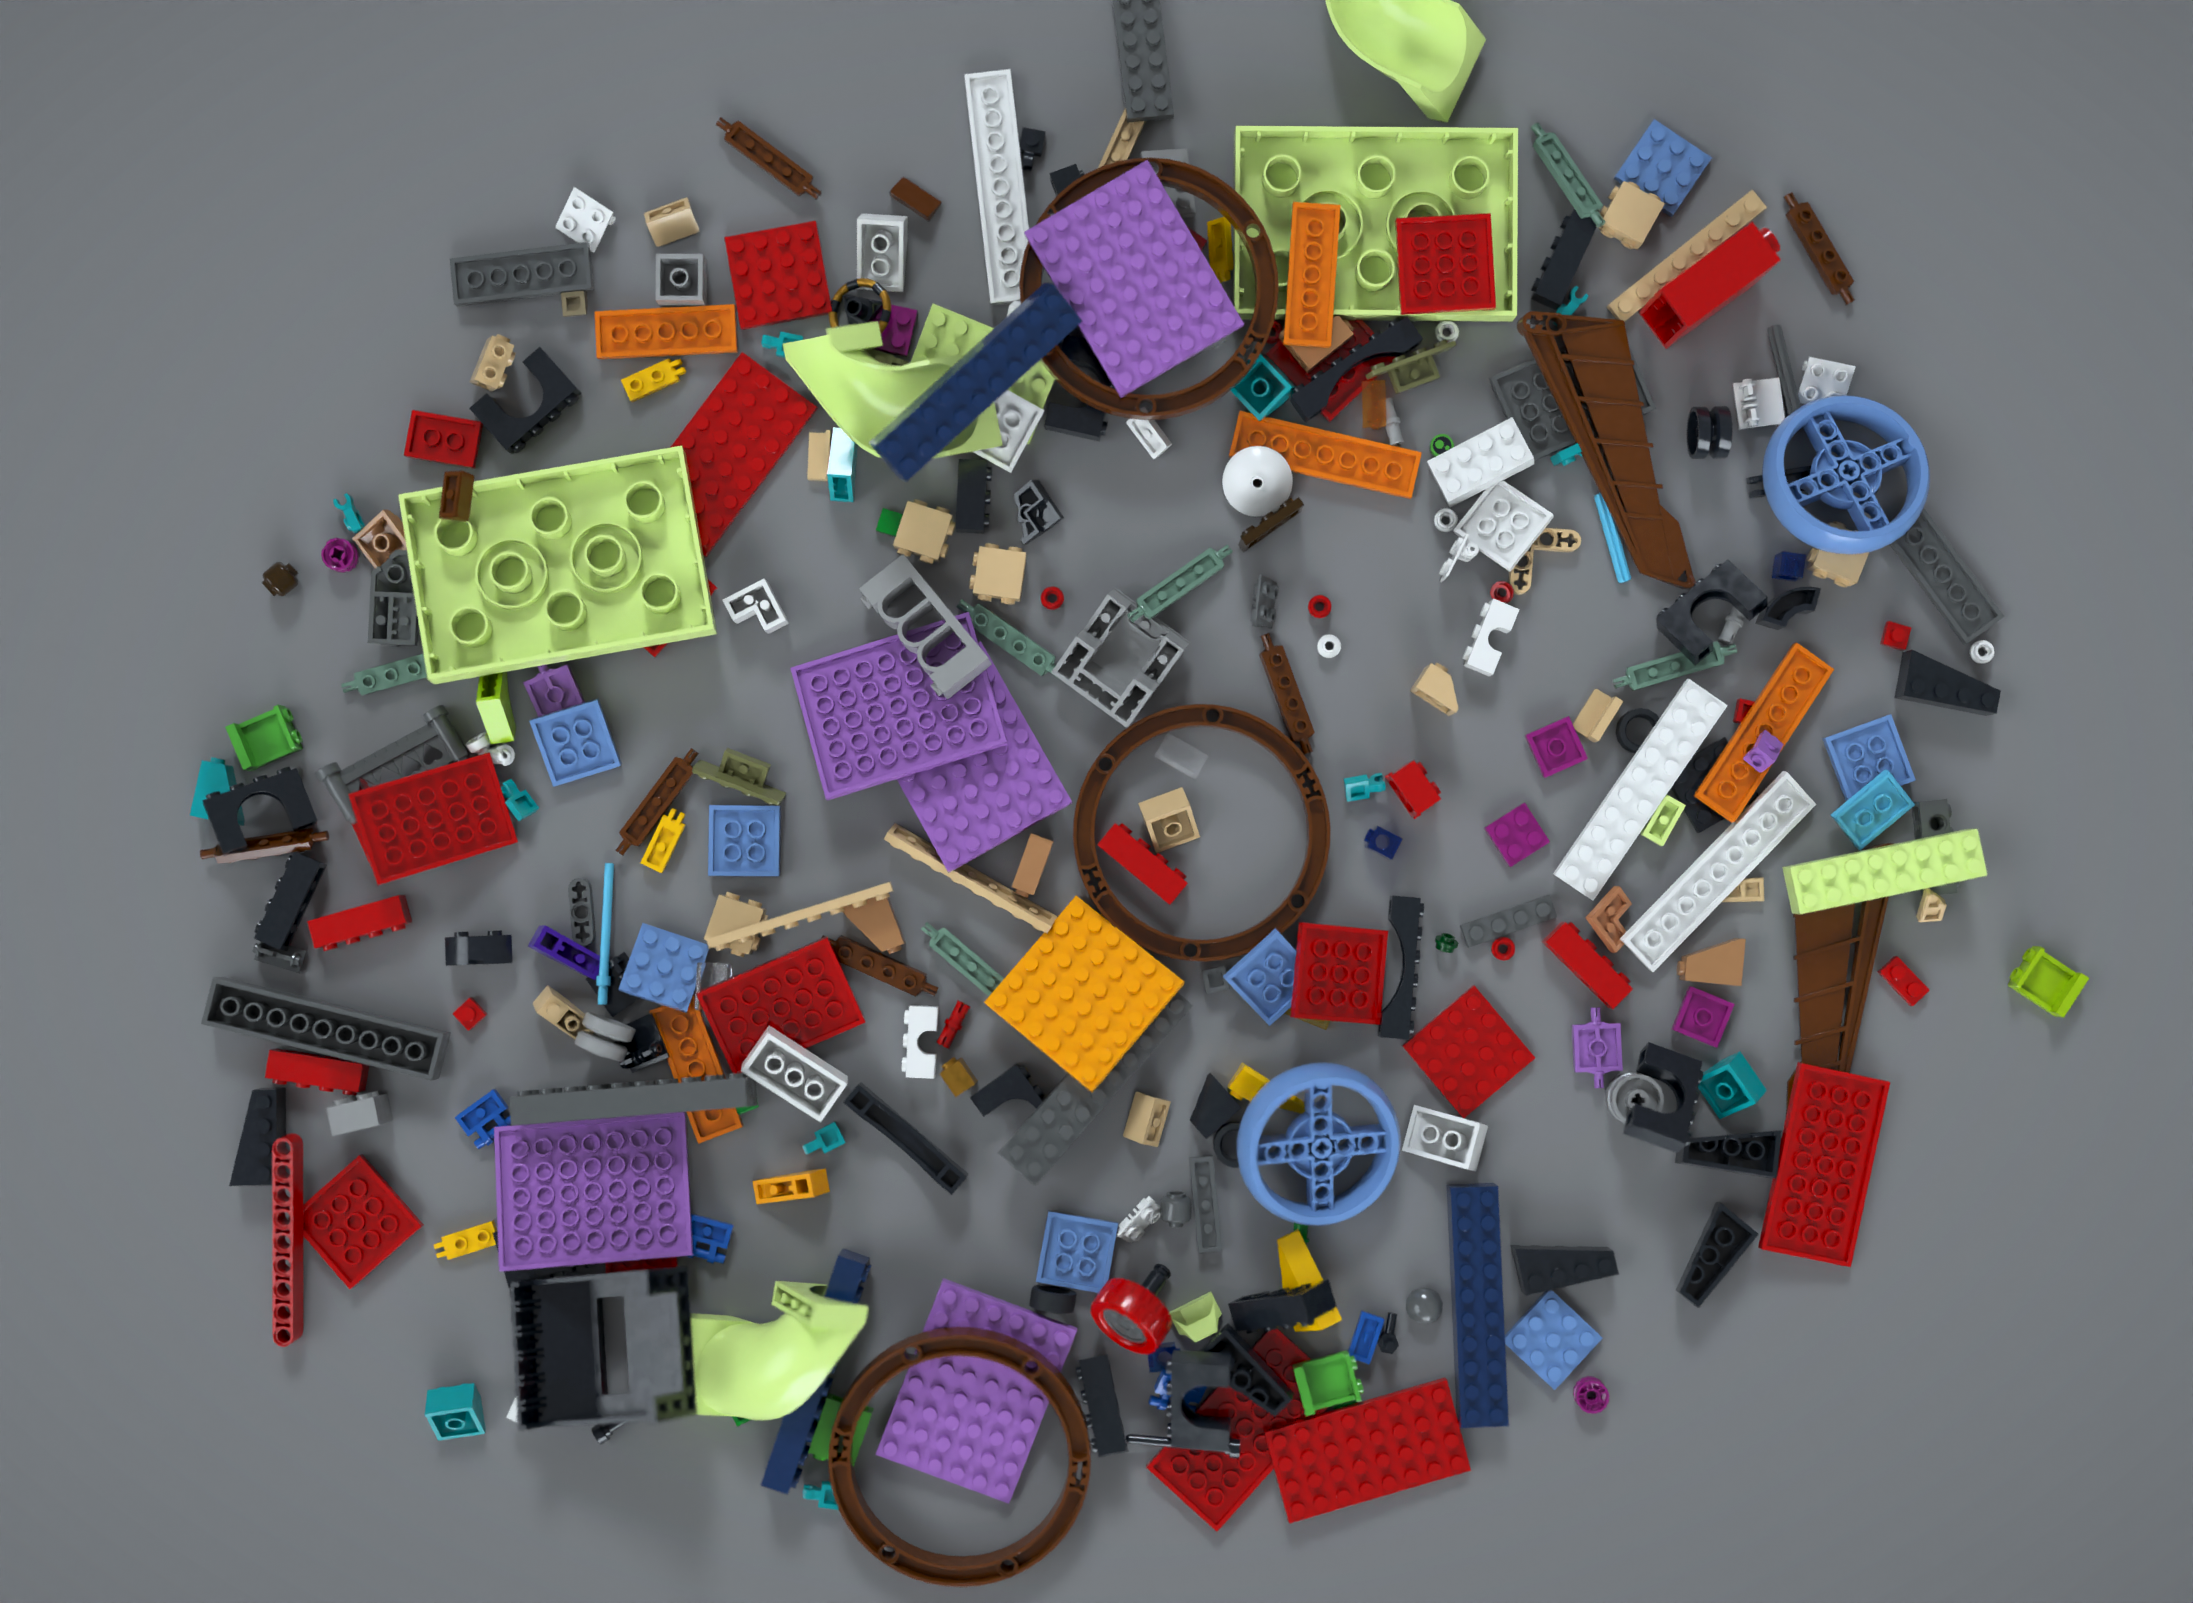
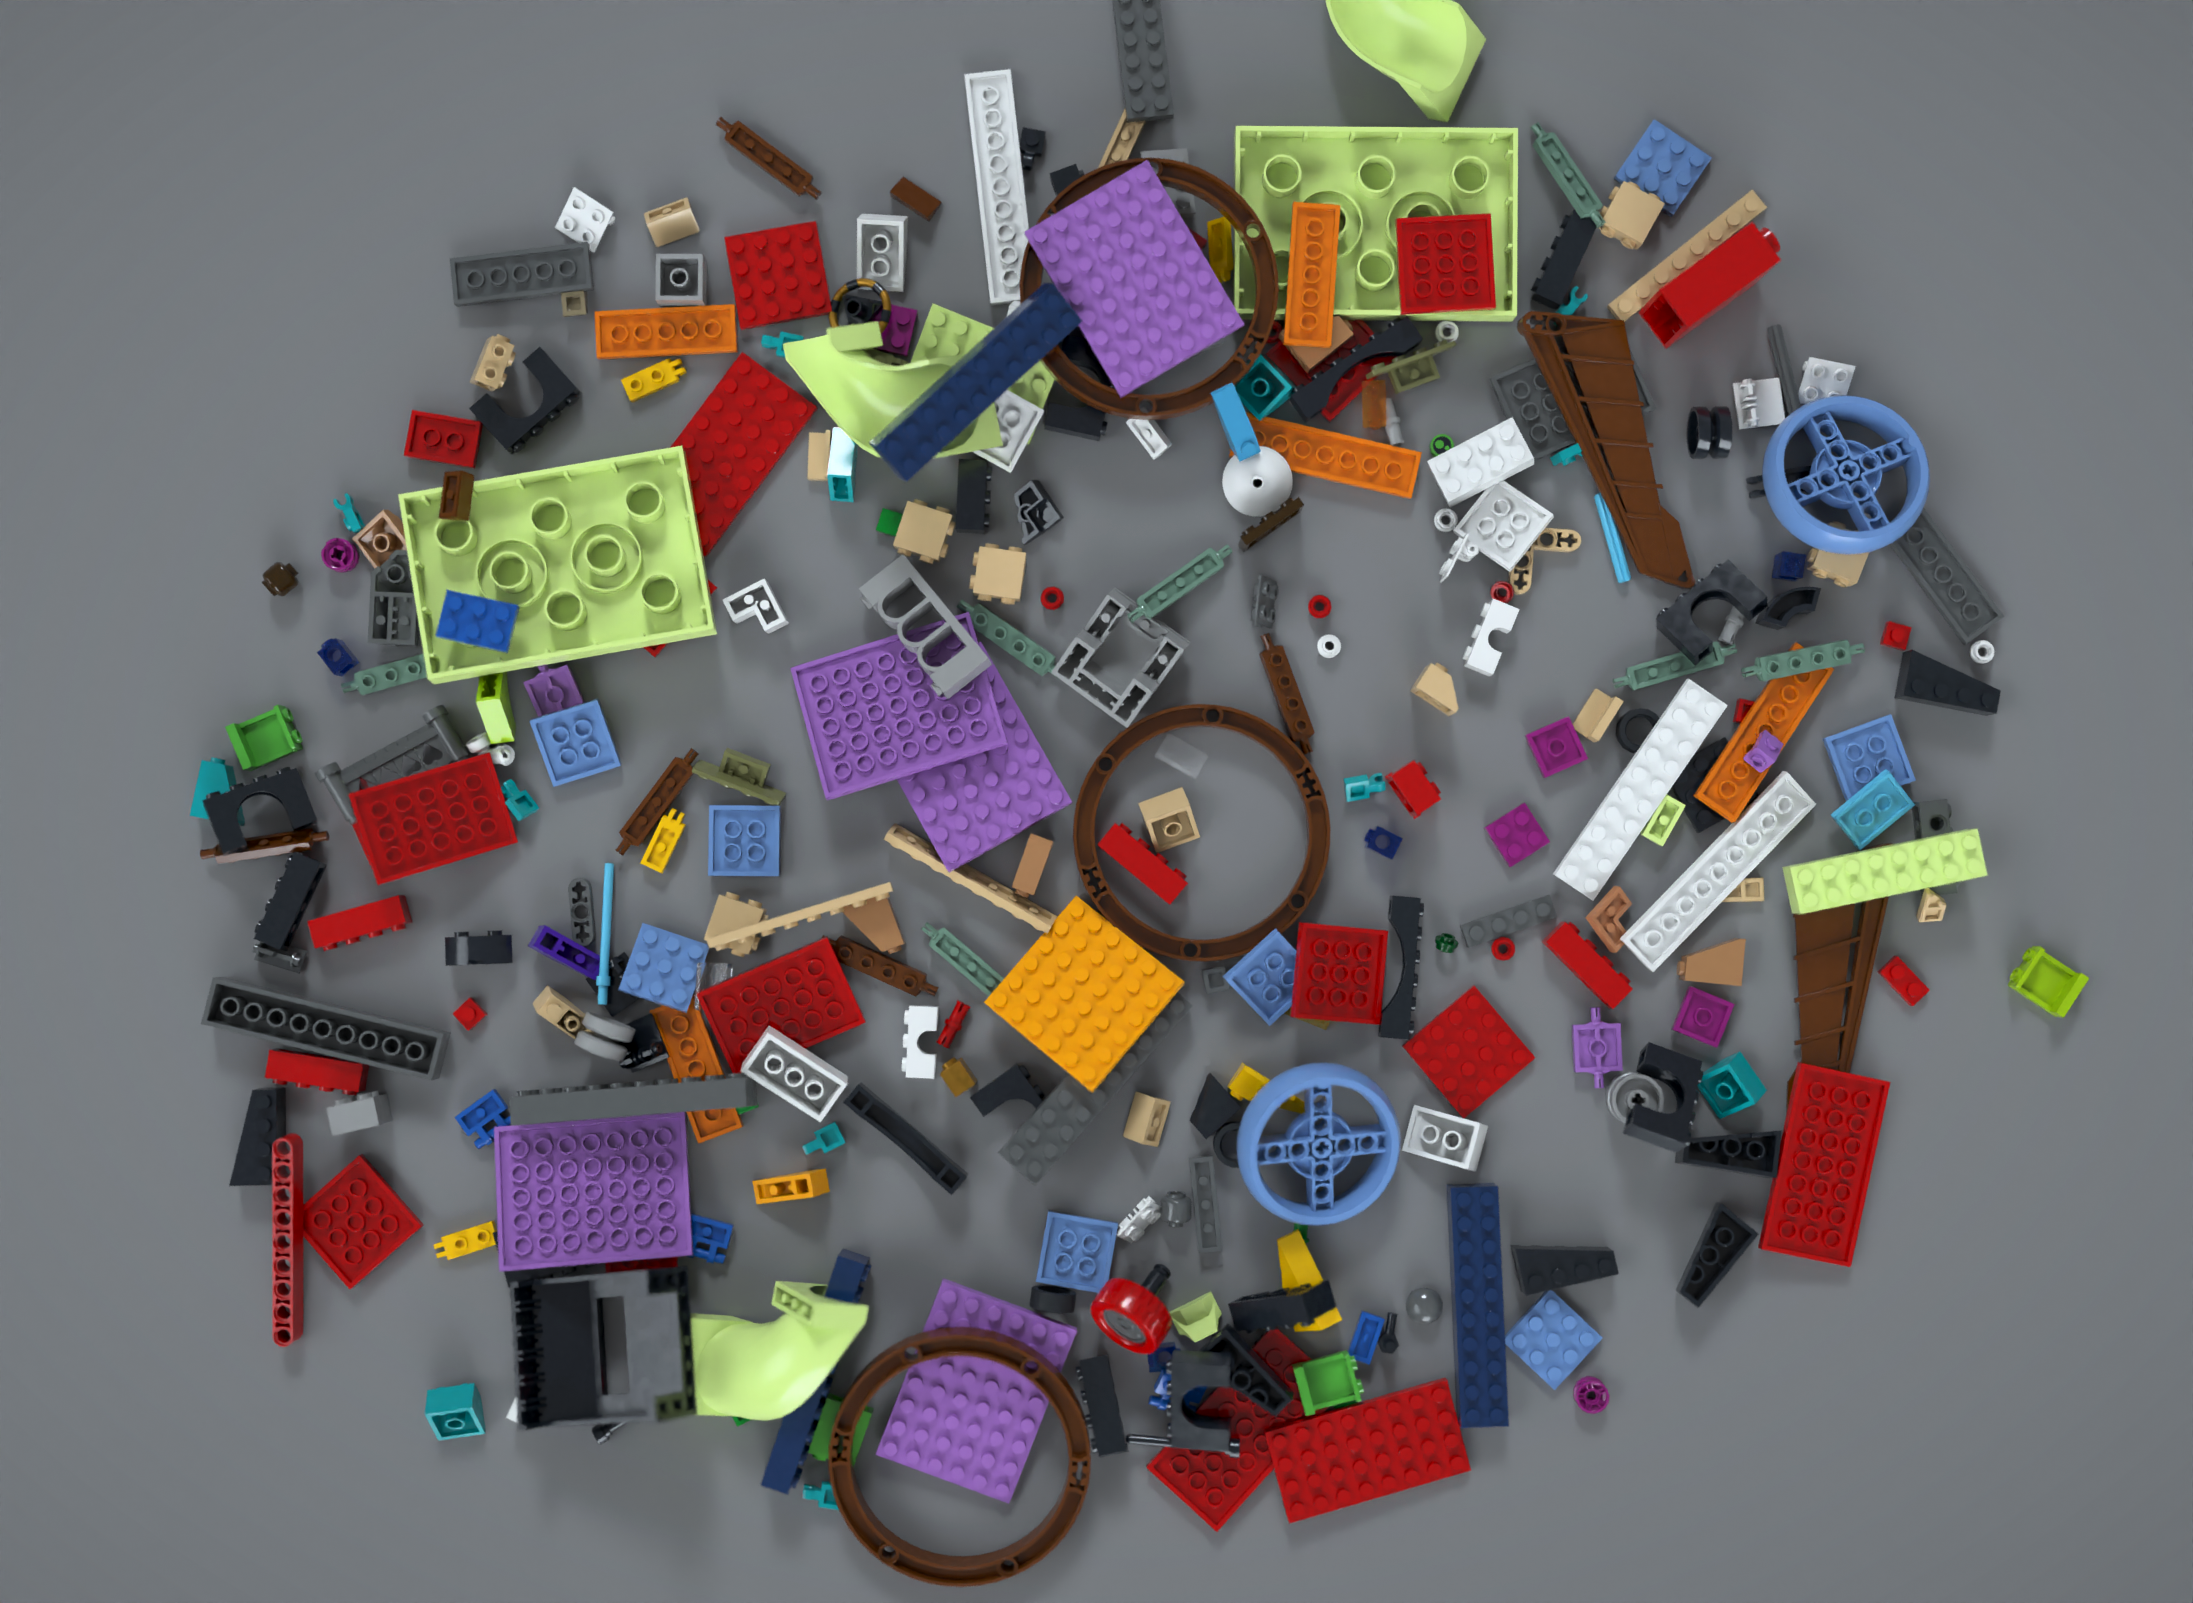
(346, 661): none -> clear blue brick
(477, 621): none -> blue plate
(1235, 422): none -> dark azure slope
(1803, 660): none -> sand green plate
(1819, 248): reddish brown plate -> none

